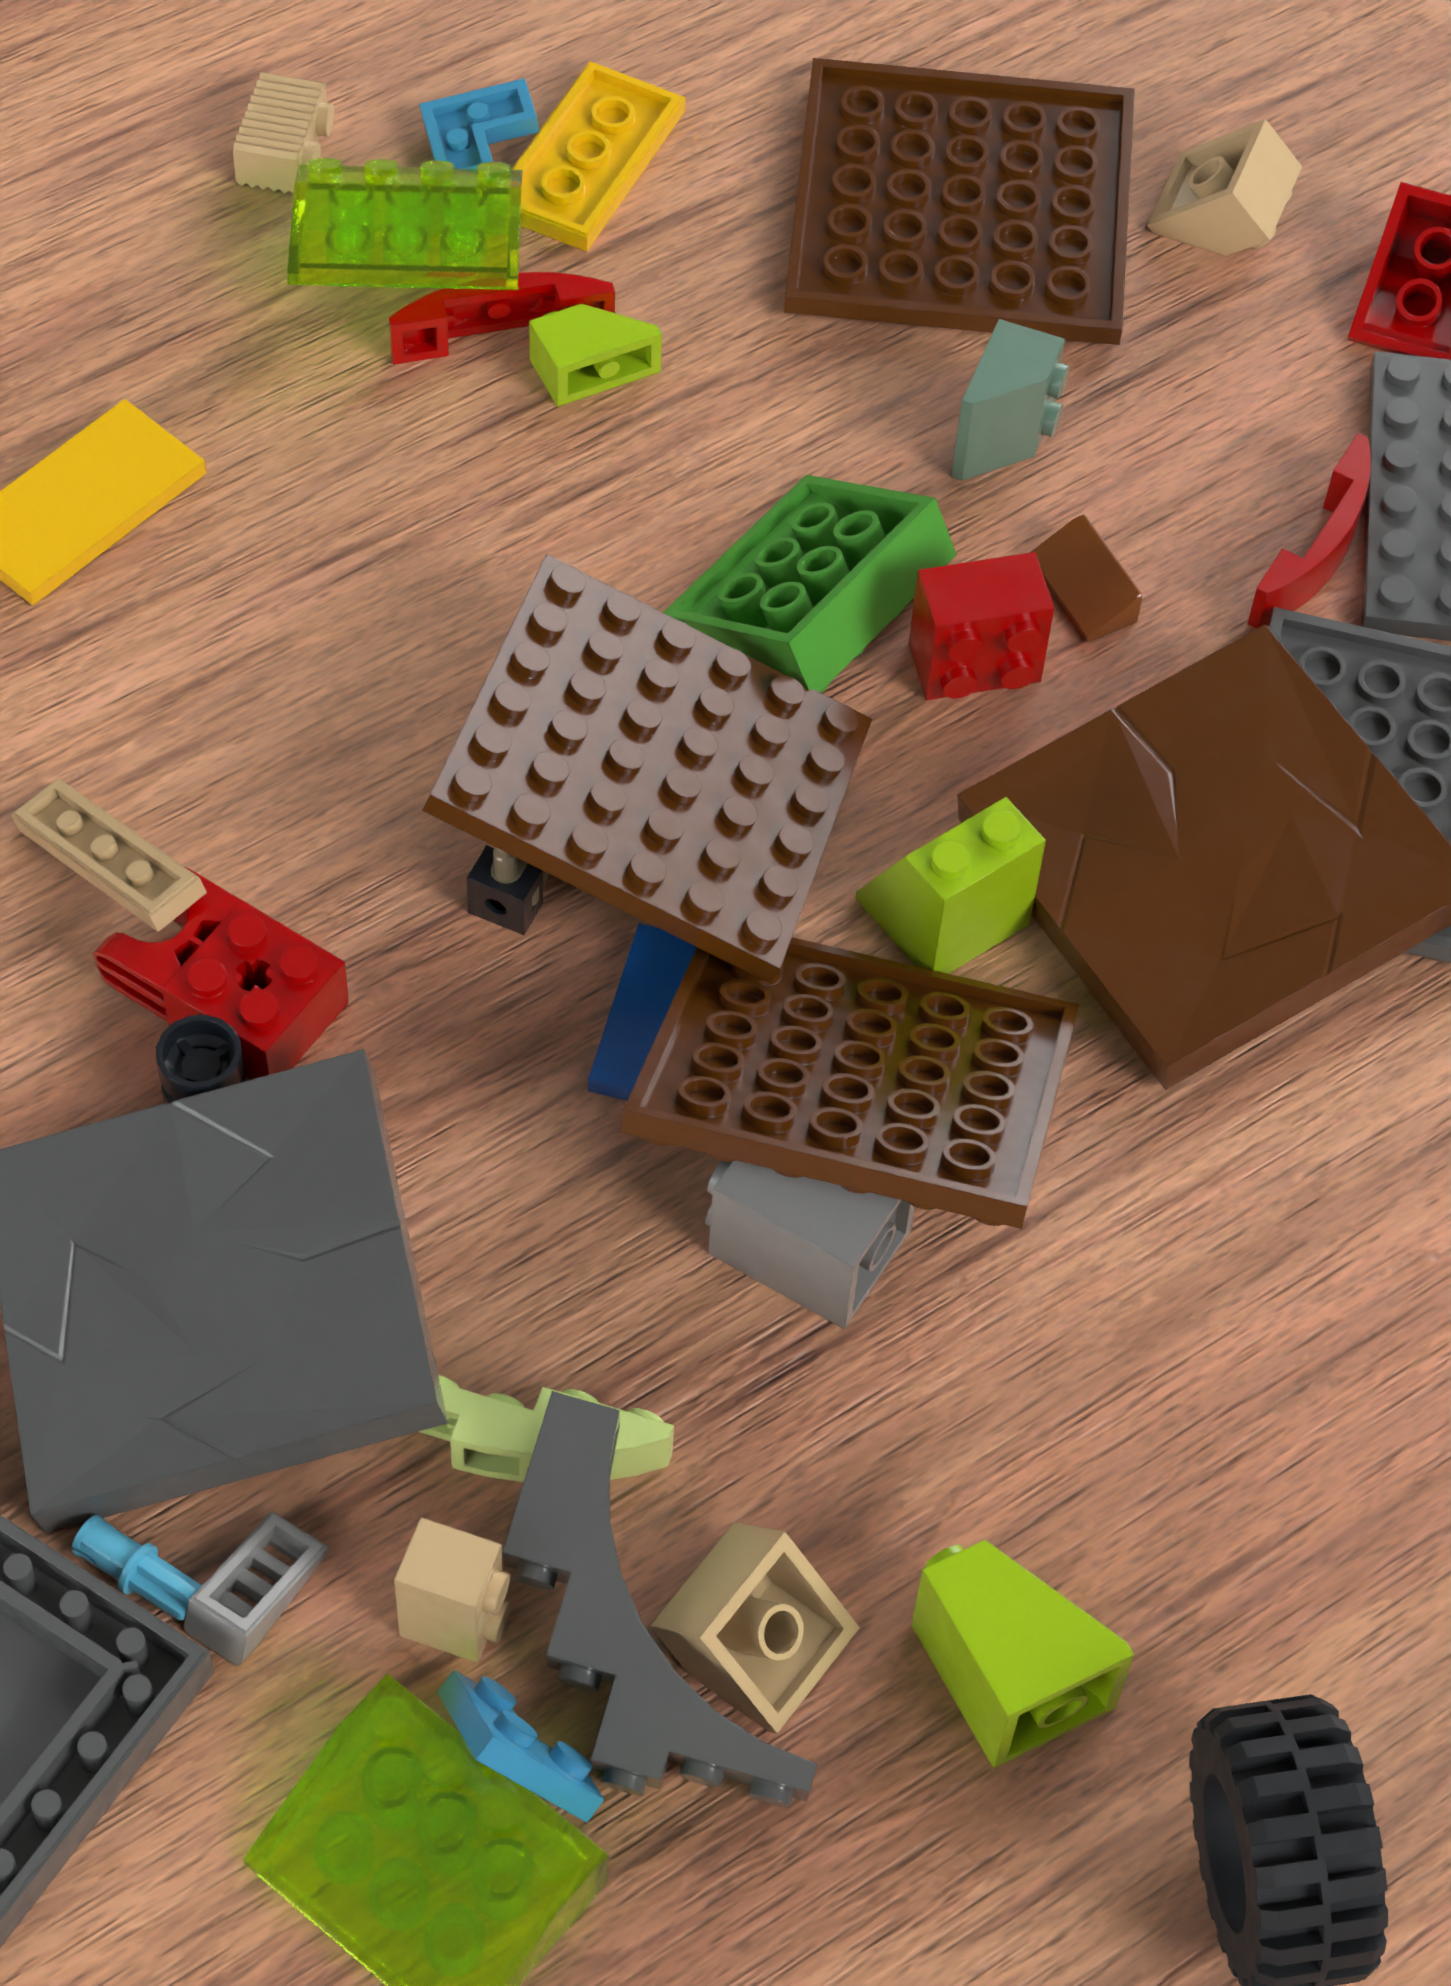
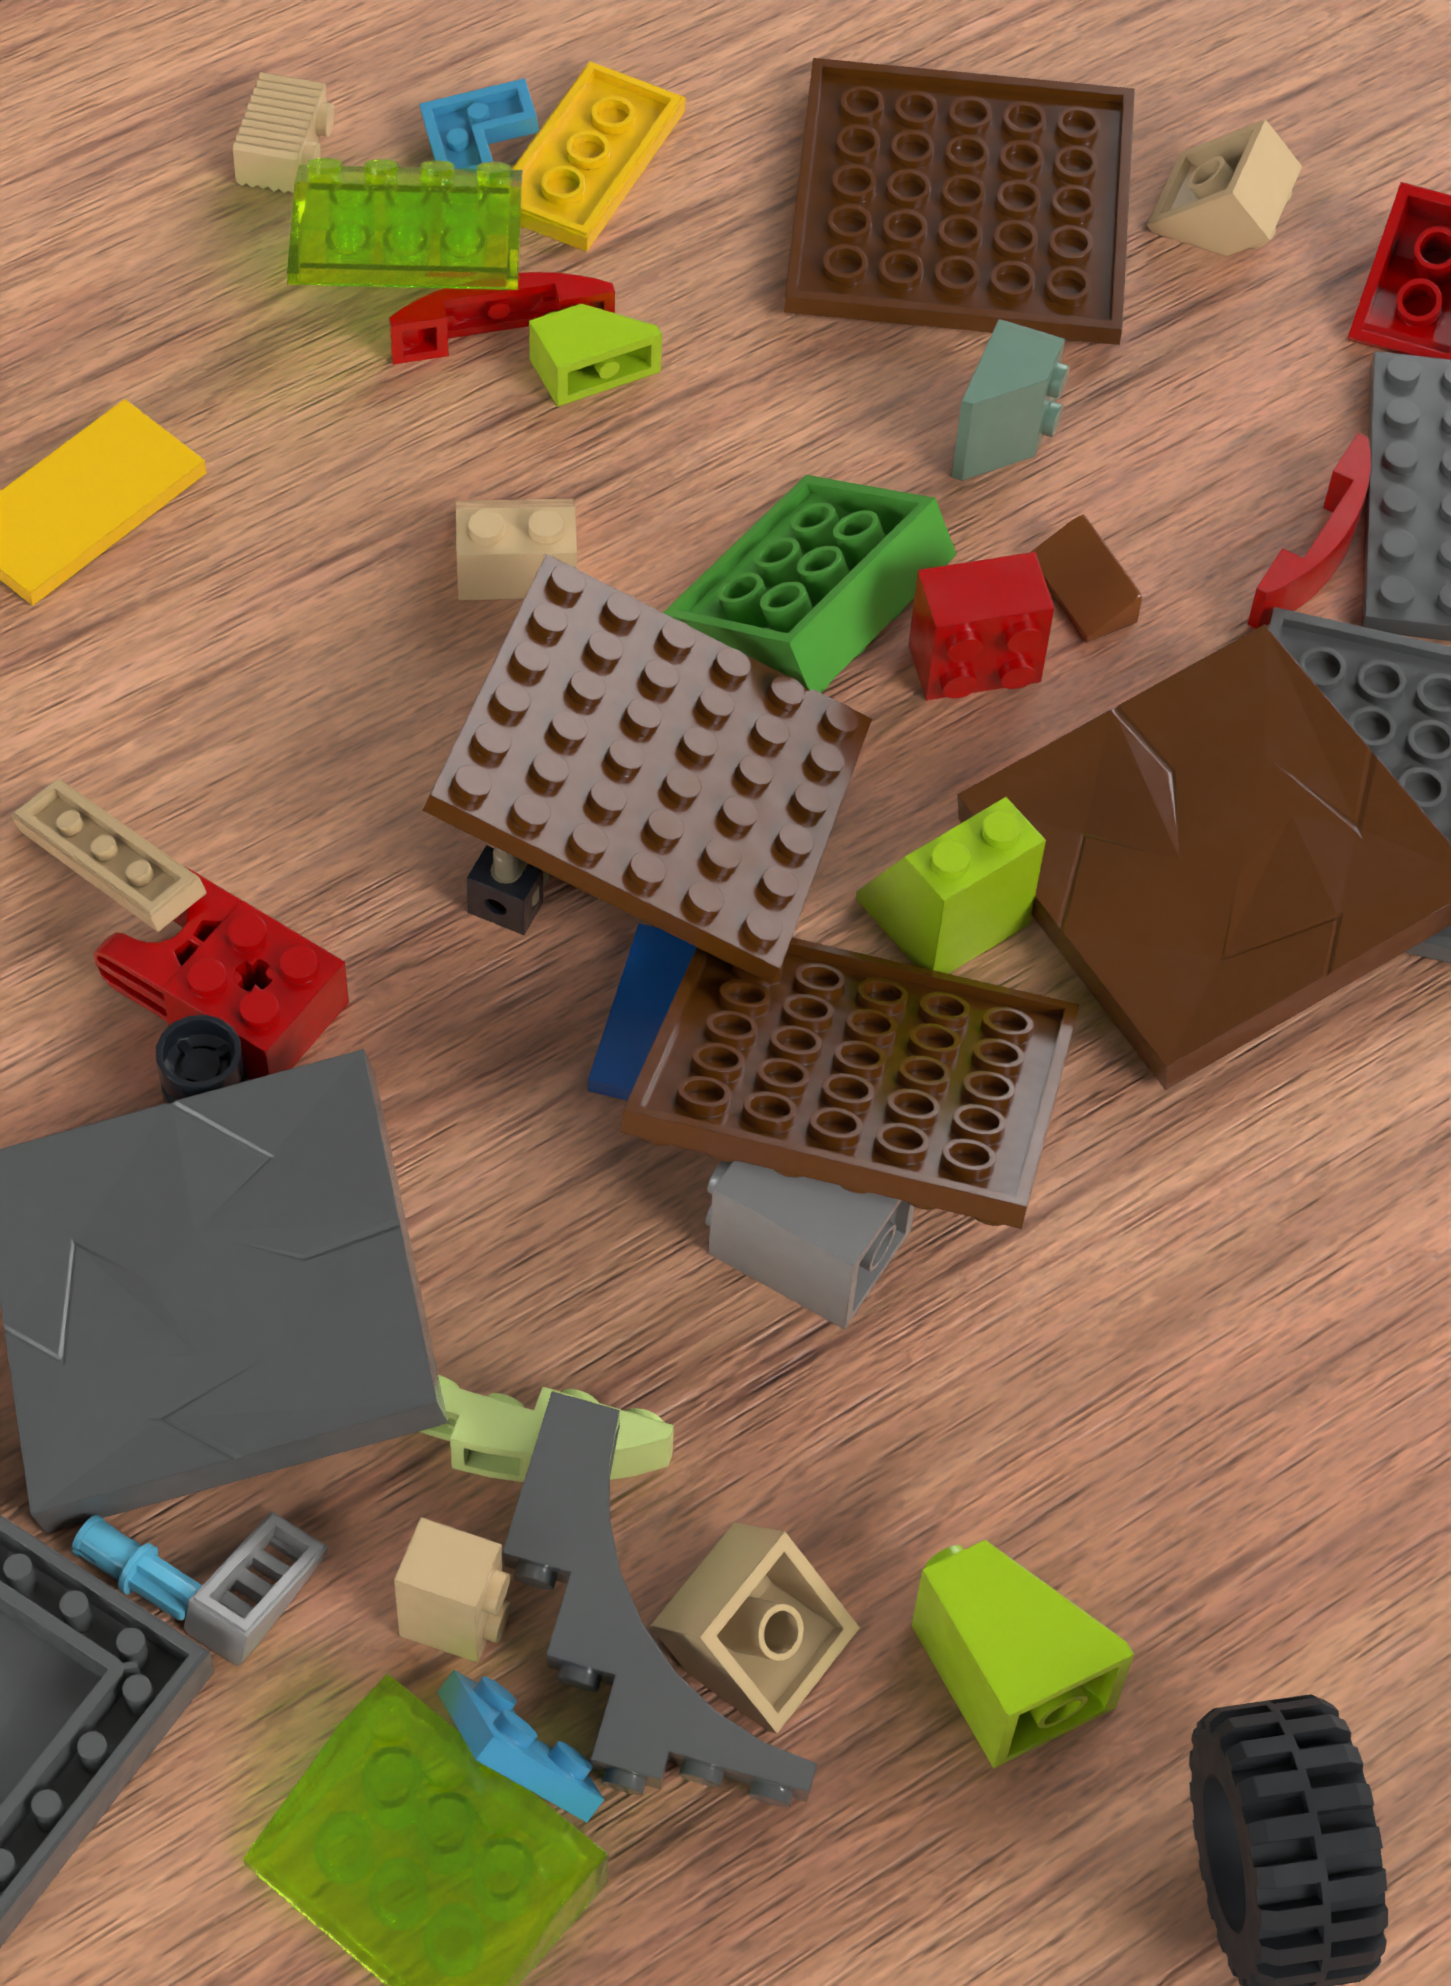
(506, 542): none -> tan slope

